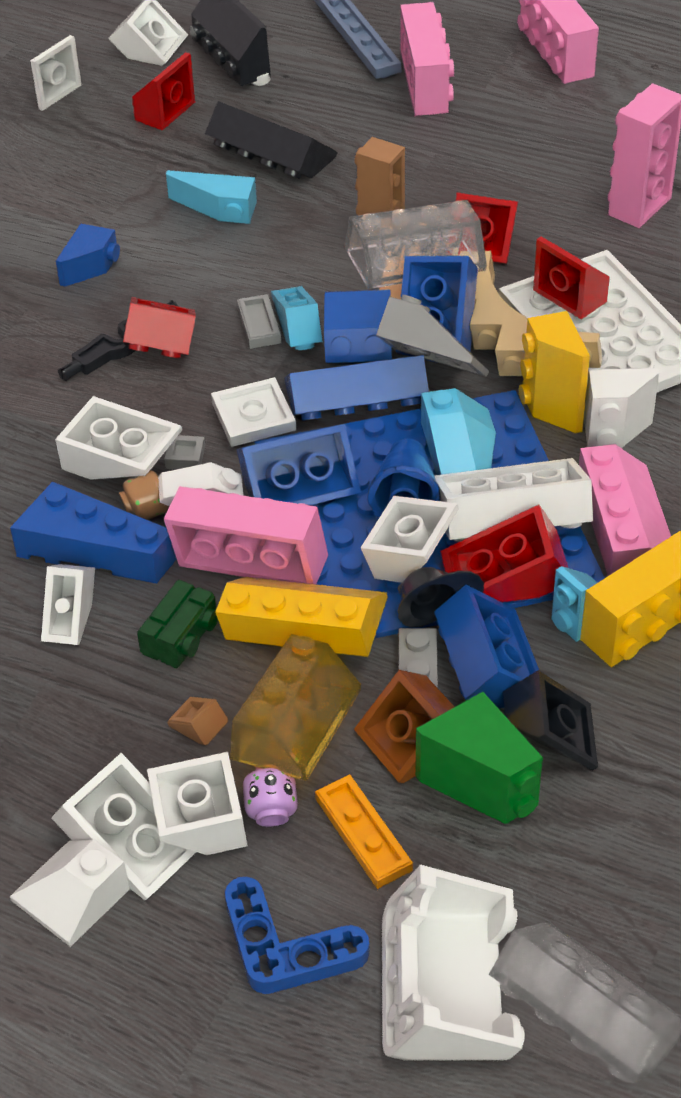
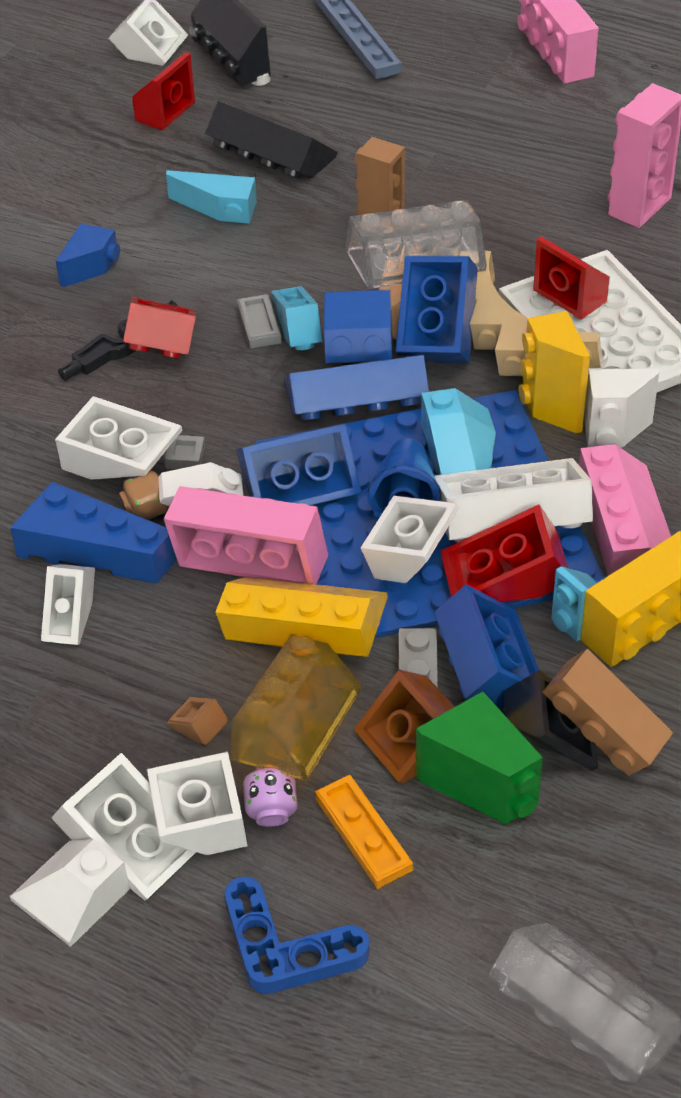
(56, 72): white slope -> none
(178, 624): dark green brick -> none
(253, 412): white plate -> none
(413, 330): light grey slope -> none
(425, 58): bright pink brick -> none
(429, 589): black piece -> none
(436, 969): white windscreen -> none
(497, 223): red slope -> none
(608, 712): none -> medium nougat brick

